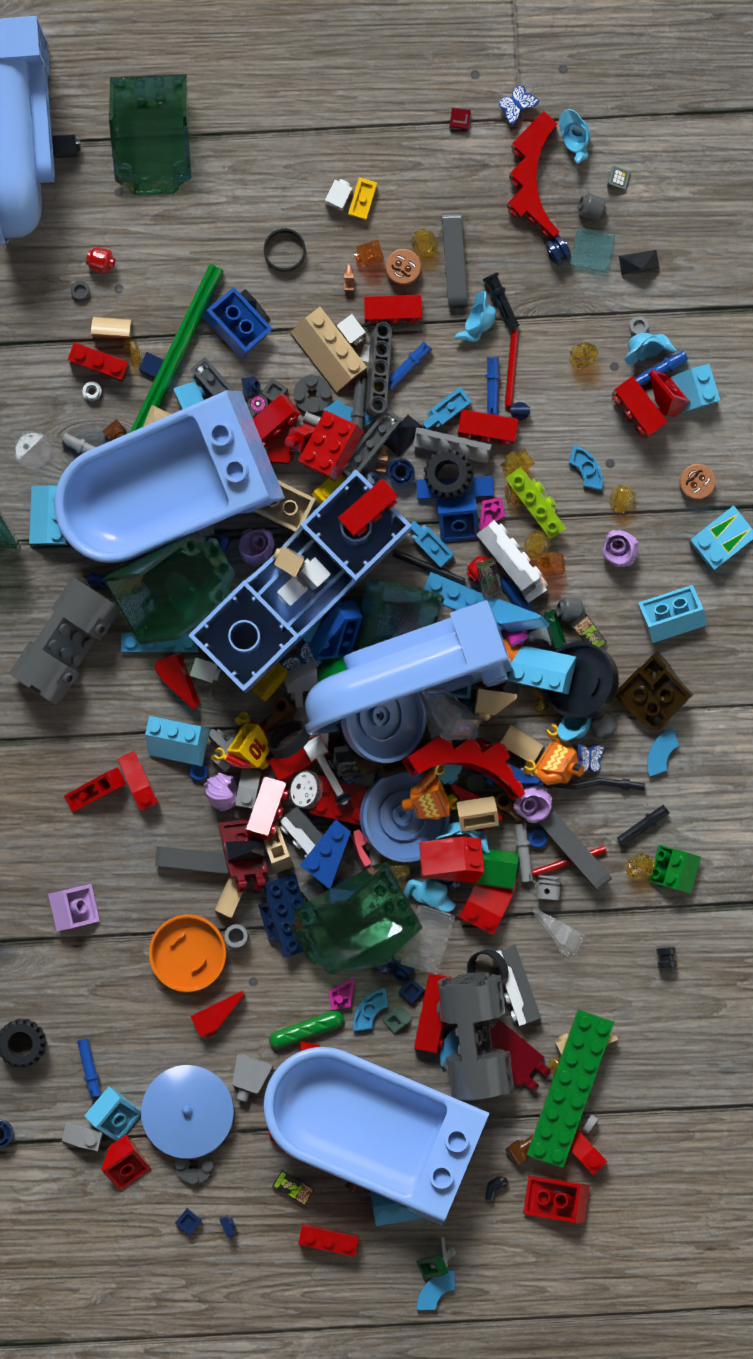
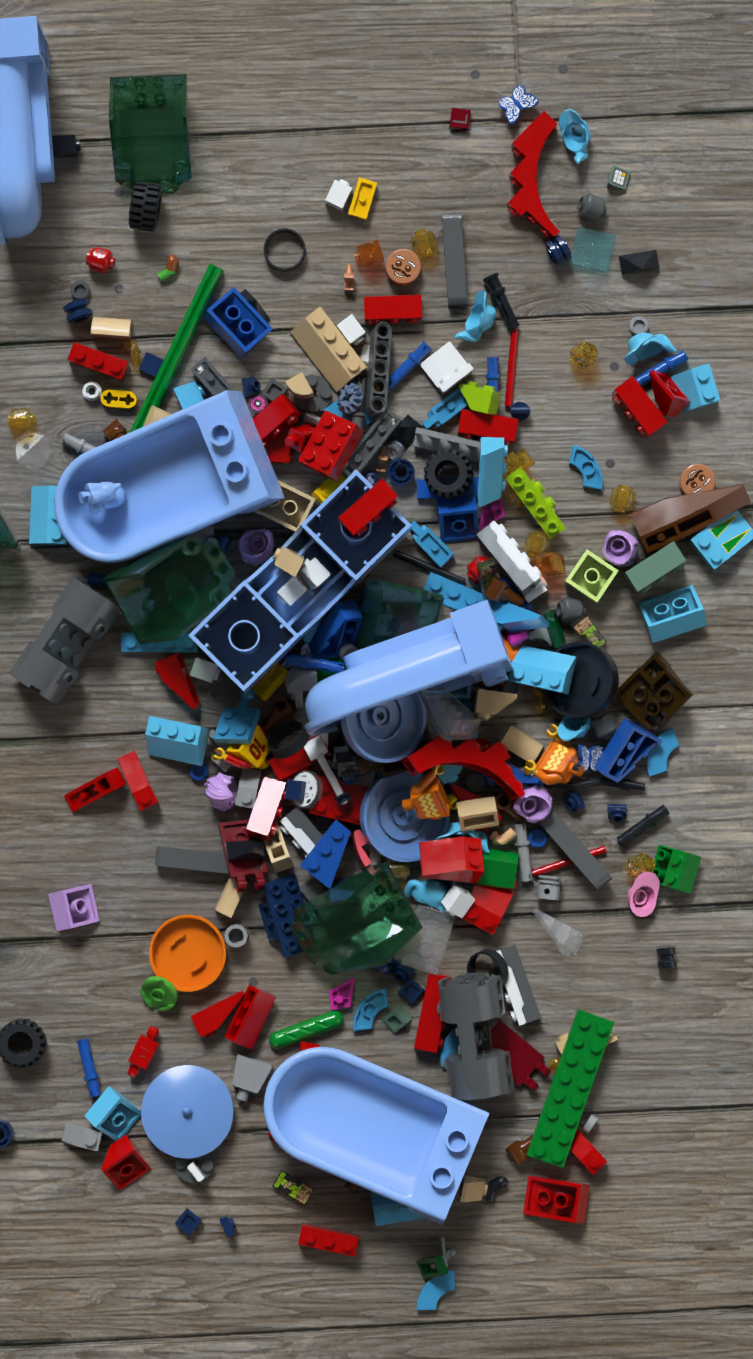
(21, 420): none -> clear yellow head
(77, 310): none -> dark blue wheel
(102, 495): none -> light blue animal
(118, 394): none -> yellow beam
(143, 1051): none -> red piece
(145, 206): none -> black tyre
(159, 993): none -> bright green tile
(171, 268): none -> arm
(196, 1171): none -> white tile
(238, 724): none -> dark azure plate
(250, 1017): none -> red brick
(295, 790): none -> dark blue tile
(299, 387): none -> tan brick
(314, 663): none -> blue pin
(347, 649): none -> dark grey tile
(354, 401): none -> sand blue gear
(392, 453): none -> clear plate
(446, 367): none -> white bracket
(457, 901): none -> white brick
(472, 1189): none -> tan slope
(481, 399): none -> lime slope
(491, 469): none -> medium azure slope
(499, 591): none -> reddish brown pin
(502, 839): none -> light nougat arm
(574, 801): none -> dark blue plate
(591, 576): none -> yellowish green brick
(617, 812): none -> dark blue plate
(625, 750): none -> blue wedge
(643, 894): none -> bright pink piece
(655, 568): none -> sand green brick
(685, 514): none -> reddish brown wedge

